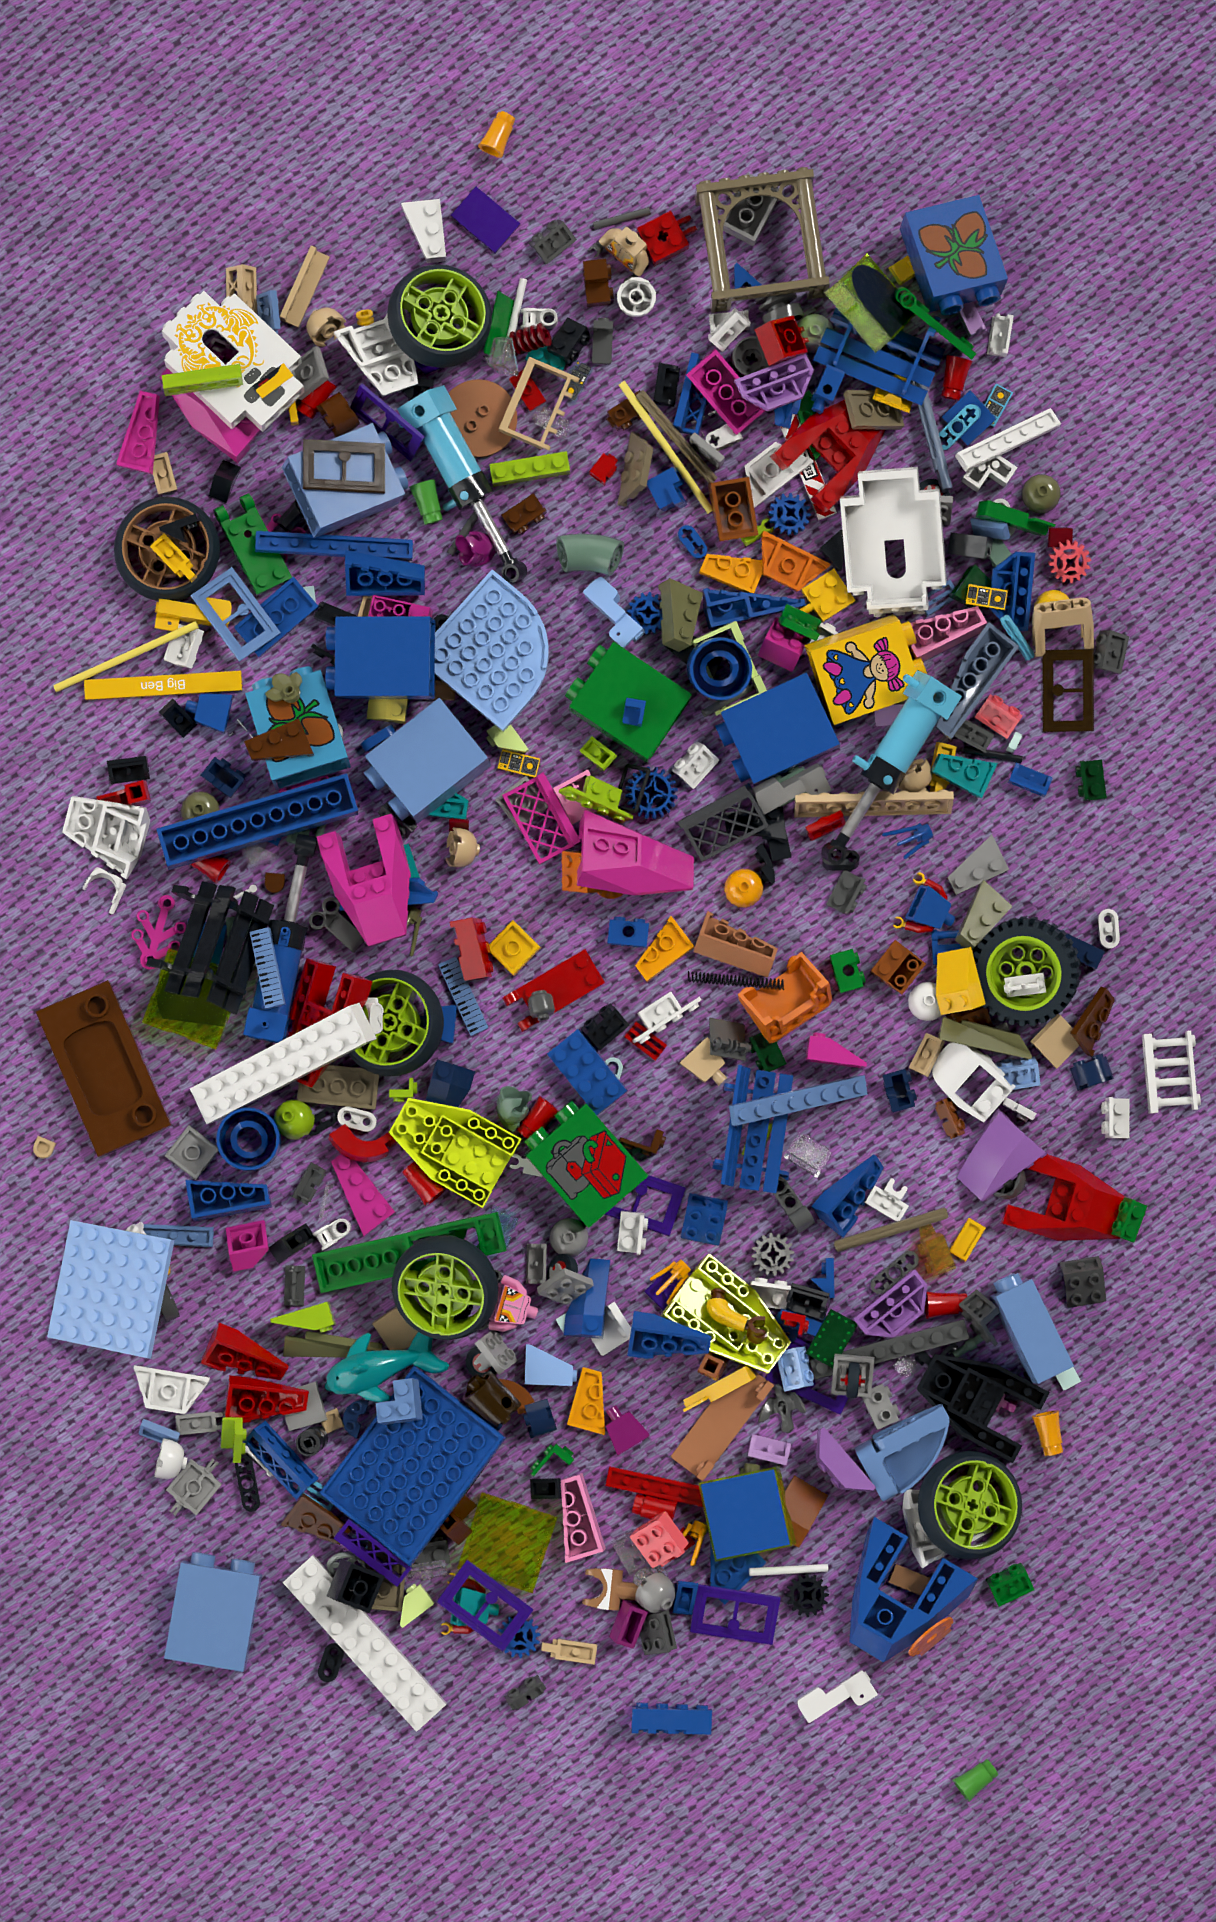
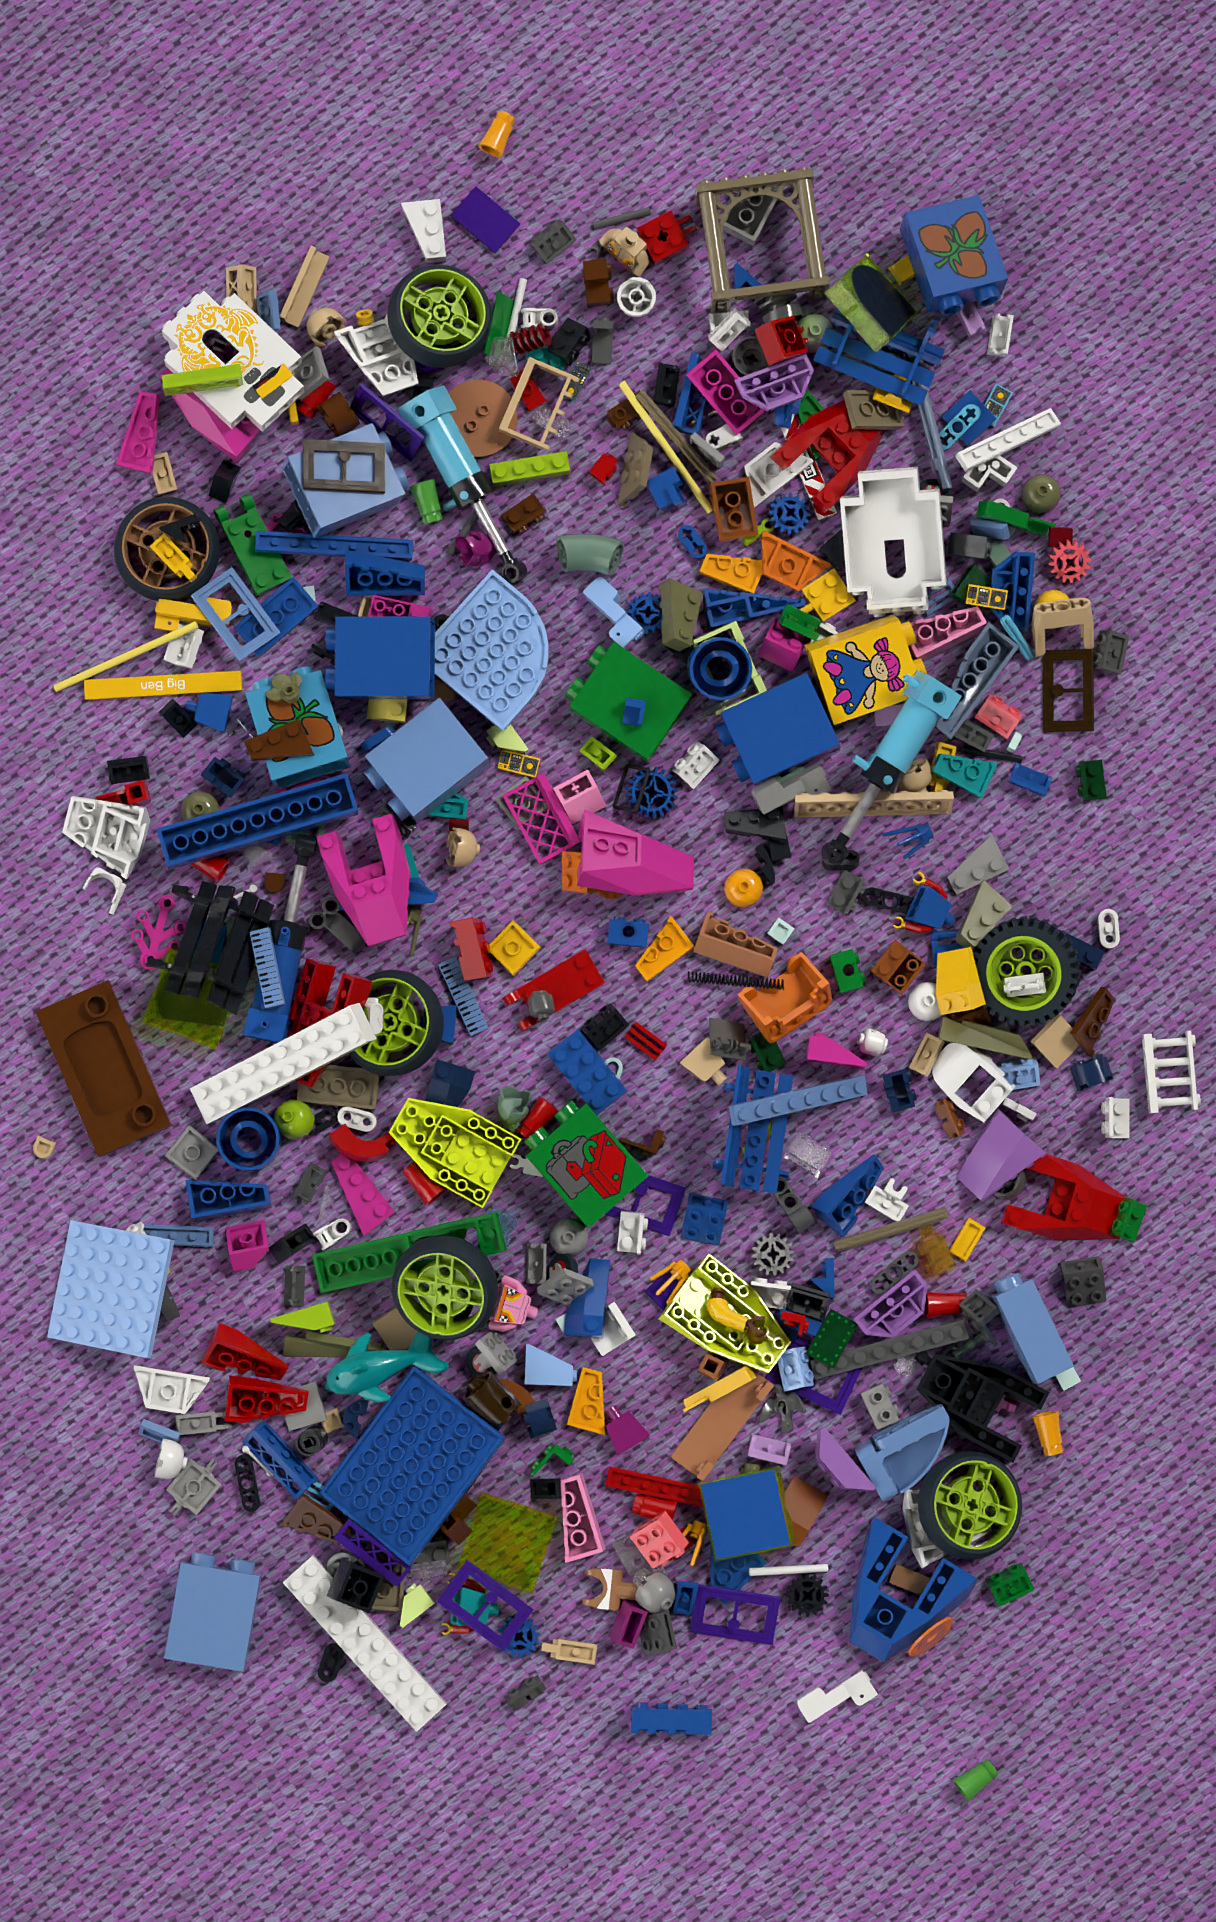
(232, 1437): lime bracket -> none
(400, 1094): lime bracket -> none
(406, 1404): medium blue brick -> none
(598, 796): lime bracket -> none
(660, 1336): blue wedge -> none
(661, 1012): white bracket -> none
(711, 811): black fence -> none
(780, 931): none -> light aqua tile
(825, 825): red plate -> none
(827, 383): blue torso -> none
(852, 1375): light grey plate -> none
(872, 1042): none -> white head
(886, 893): none -> black beam
(923, 312): green hinge -> none
(955, 376): red plant -> none

